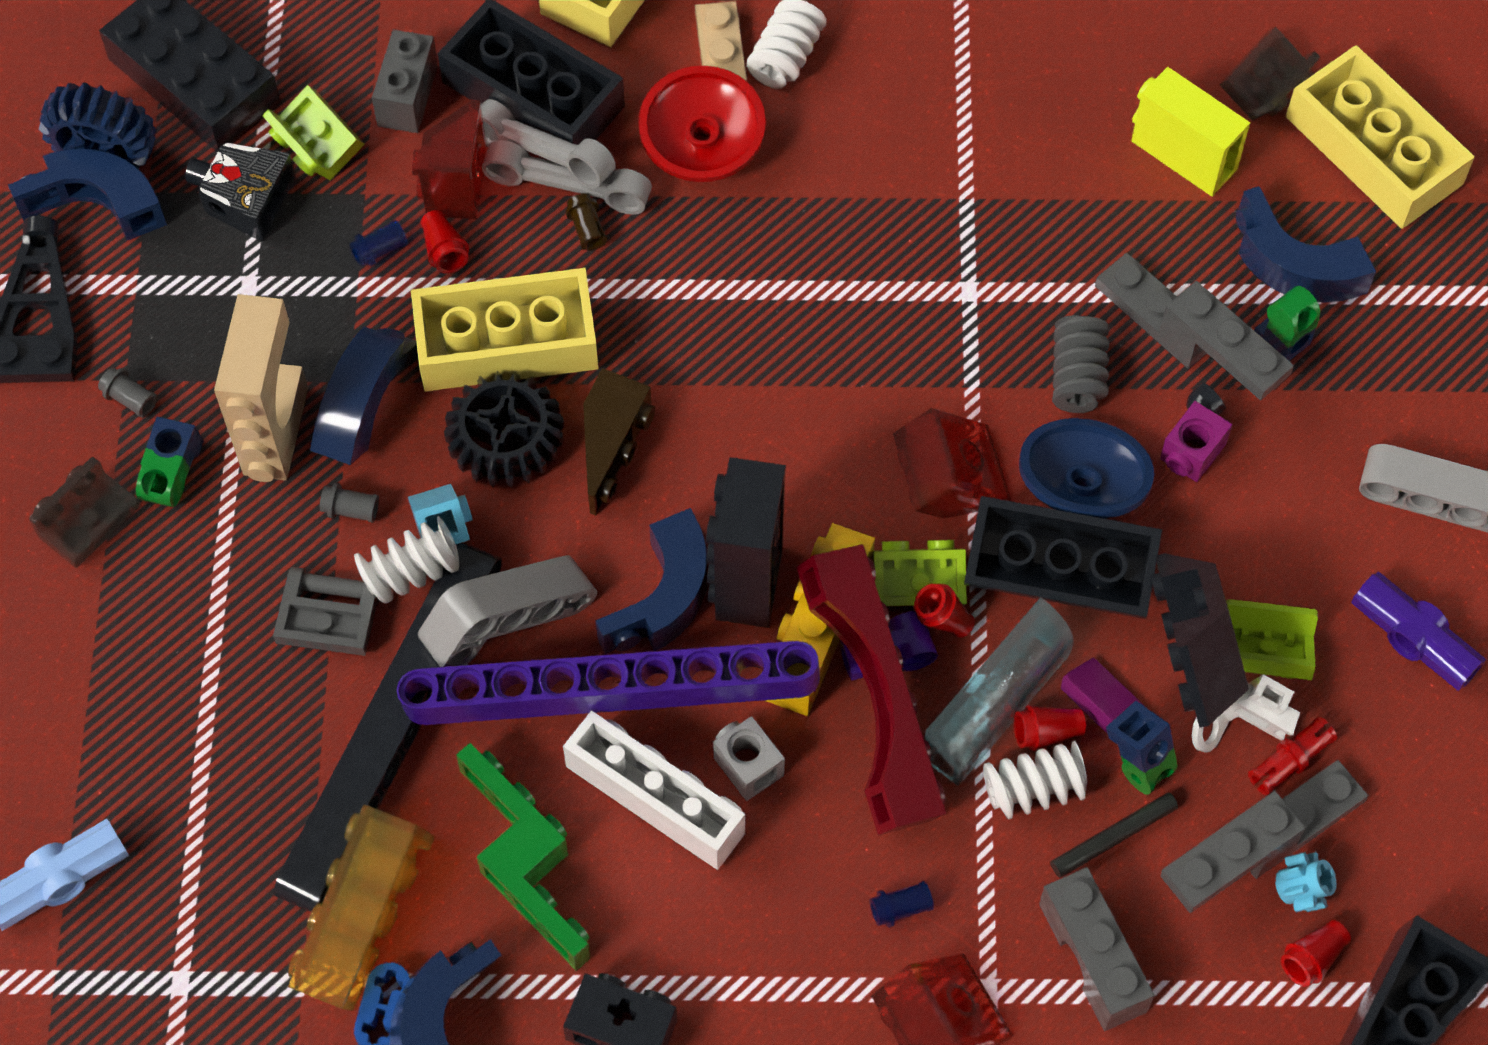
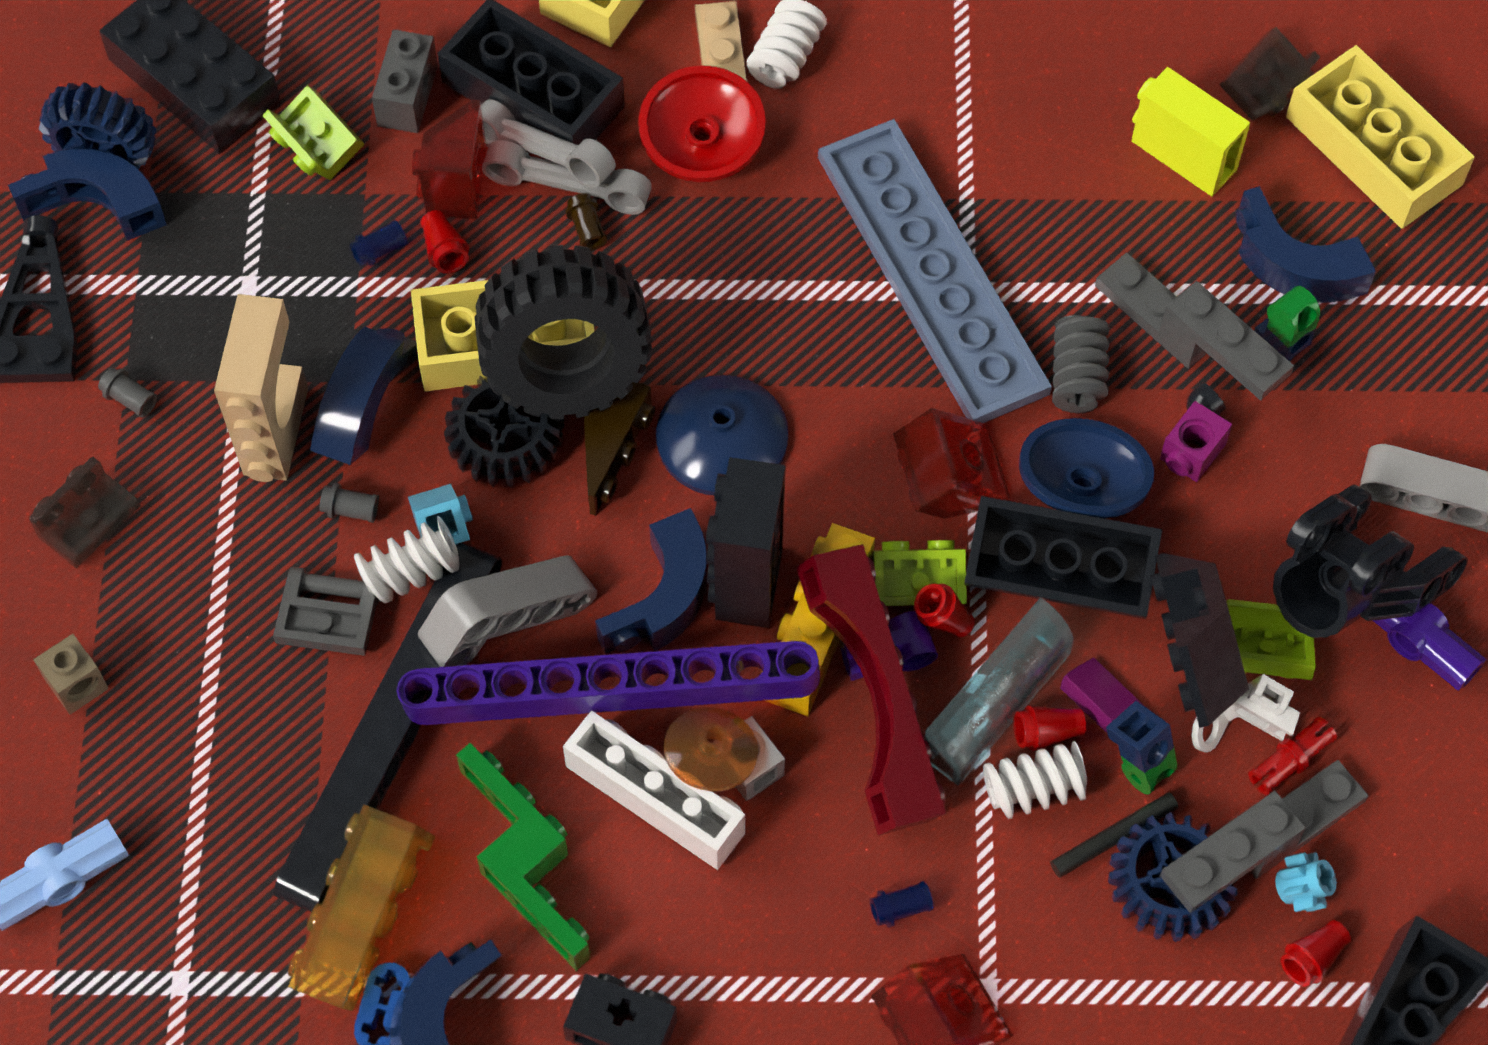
(71, 674): none -> dark tan brick
(167, 461): leg -> none
(243, 186): torso -> none
(555, 288): none -> black tyre
(699, 448): none -> dark blue dish
(709, 764): none -> clear orange dish
(934, 273): none -> sand blue plate
(1109, 969): dark grey arch -> none
(1140, 891): none -> dark blue gear
(1342, 578): none -> black piece

